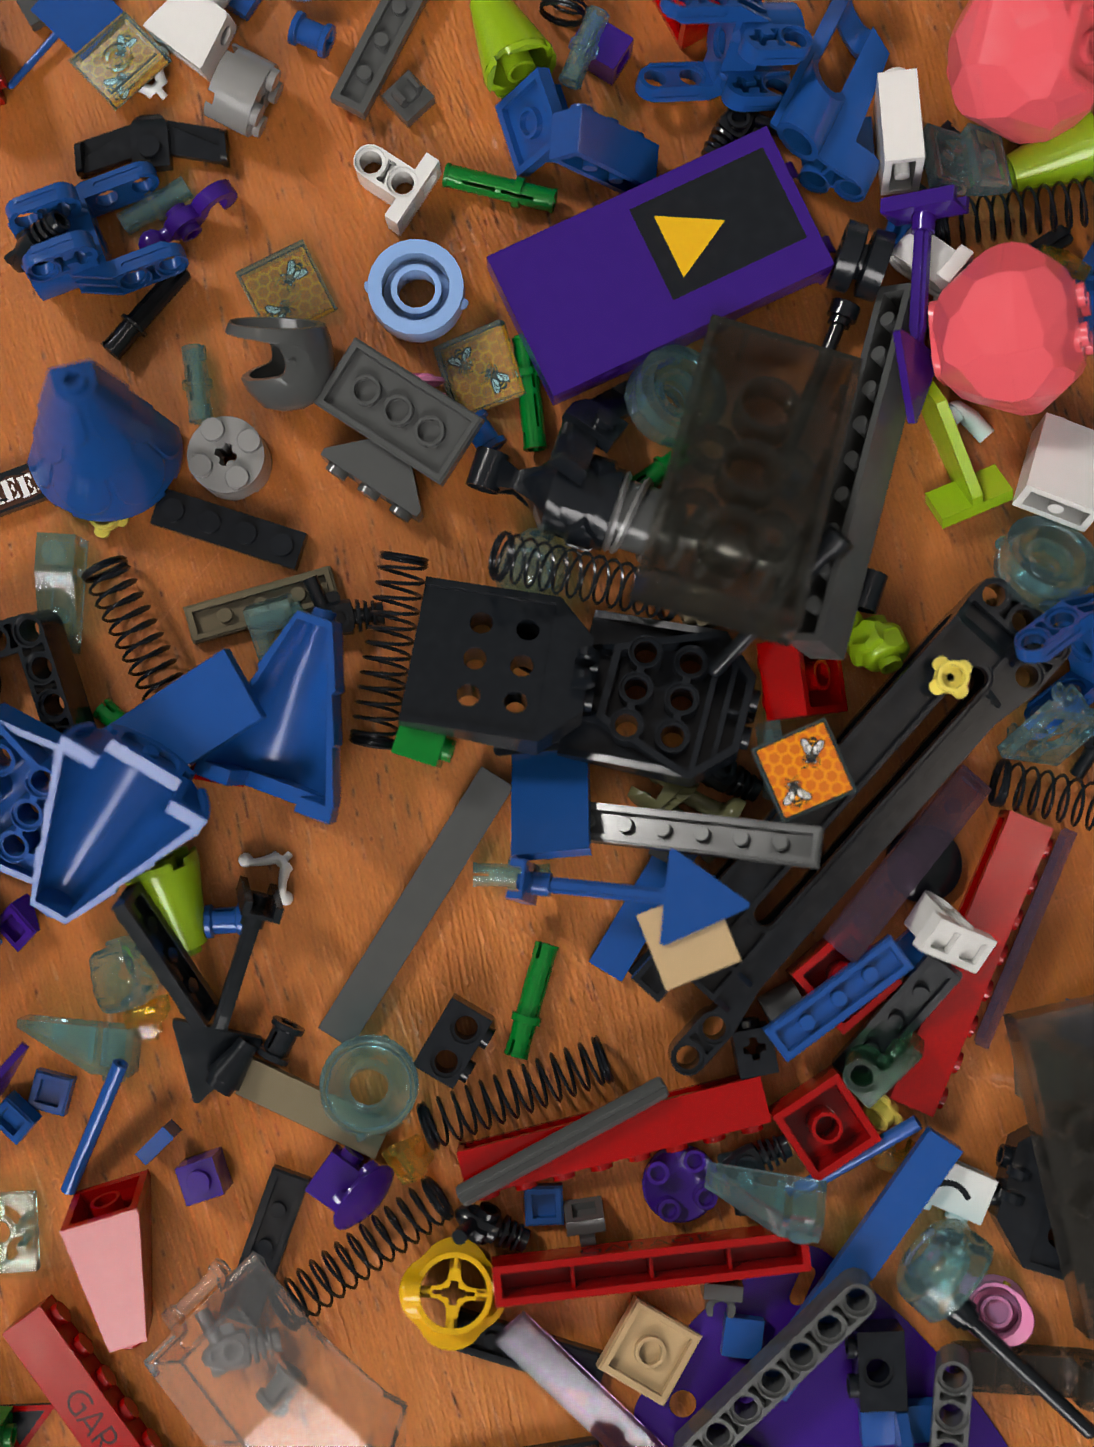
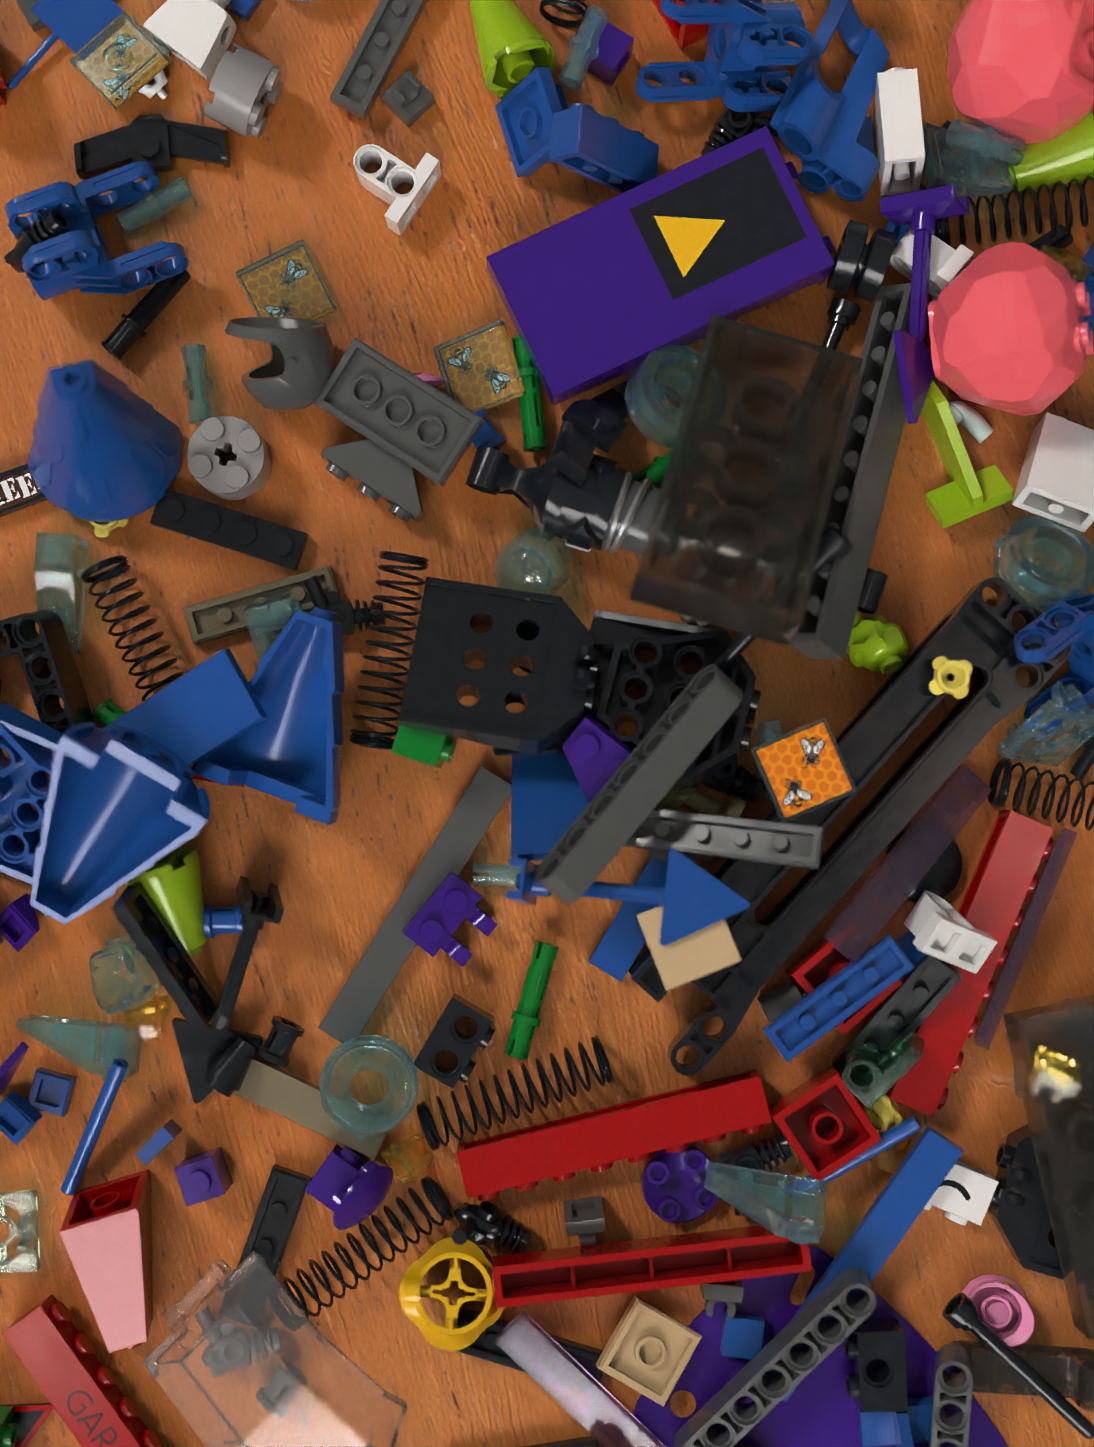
(186, 220): dark purple piece -> none
(247, 860): white piece -> none
(311, 34): blue bush -> none
(416, 261): light blue piece -> none
(441, 916): none -> dark purple plate
(512, 556): black piece -> none
(516, 191): green pin -> none
(544, 1205): blue tile -> none
(562, 1141): dark grey axle -> none
(594, 755): none -> dark purple wing
(639, 784): none -> dark grey beam
(756, 1064): black brick -> none
(799, 685): red brick -> none
(943, 1268): clear light blue piece -> none
(986, 142): none -> clear light blue pin
(1054, 1072): none -> clear yellow tile

